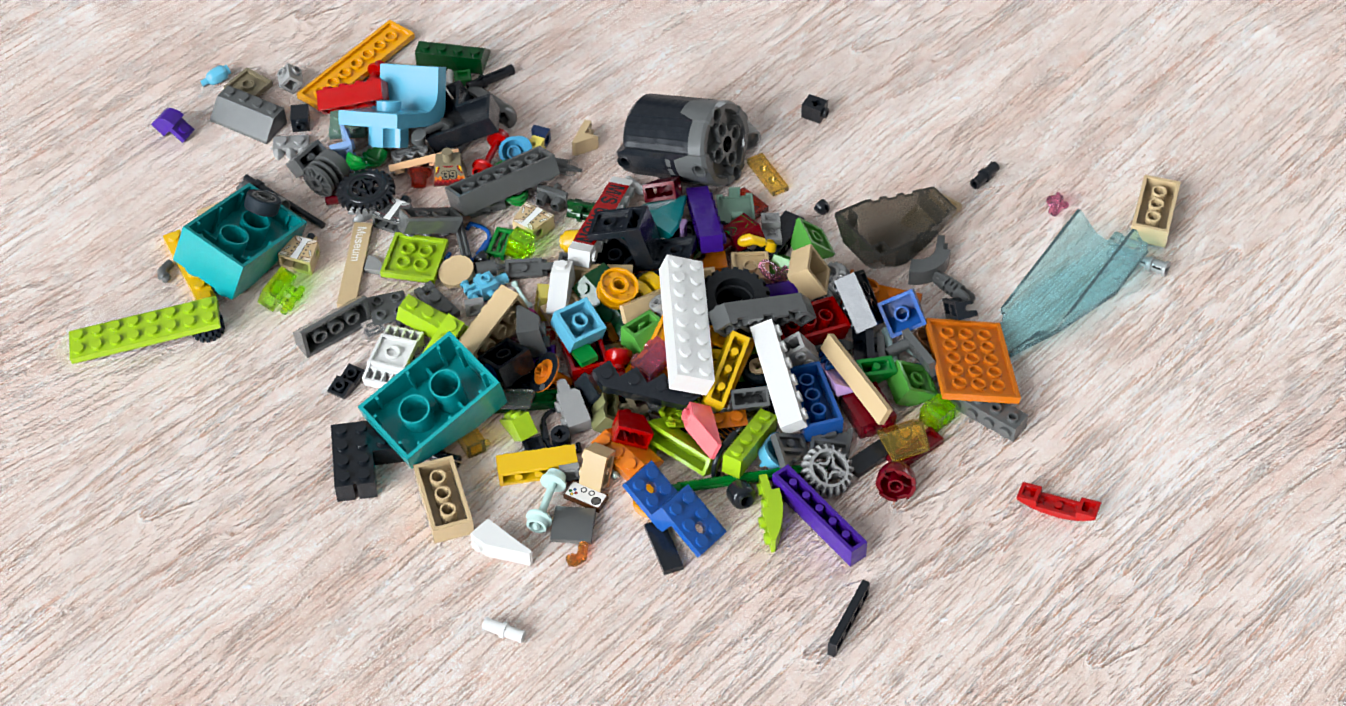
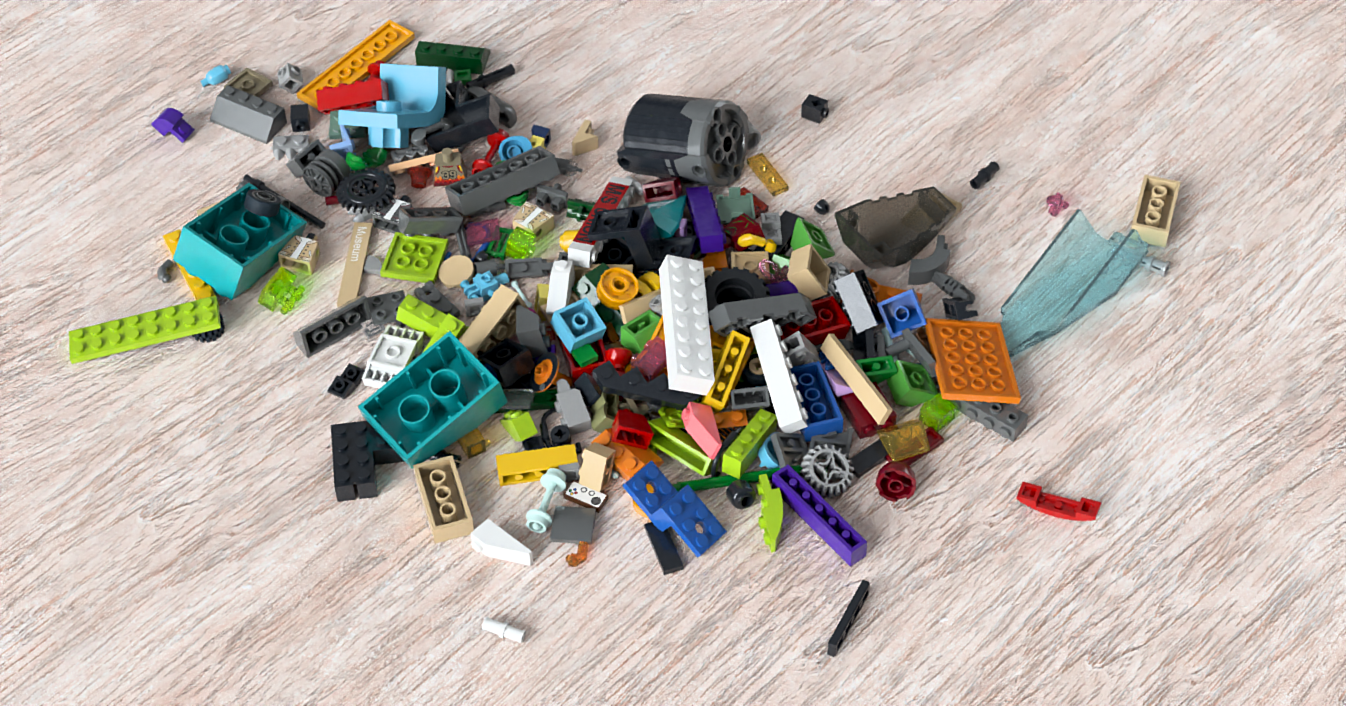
(483, 231): none -> clear pink piece

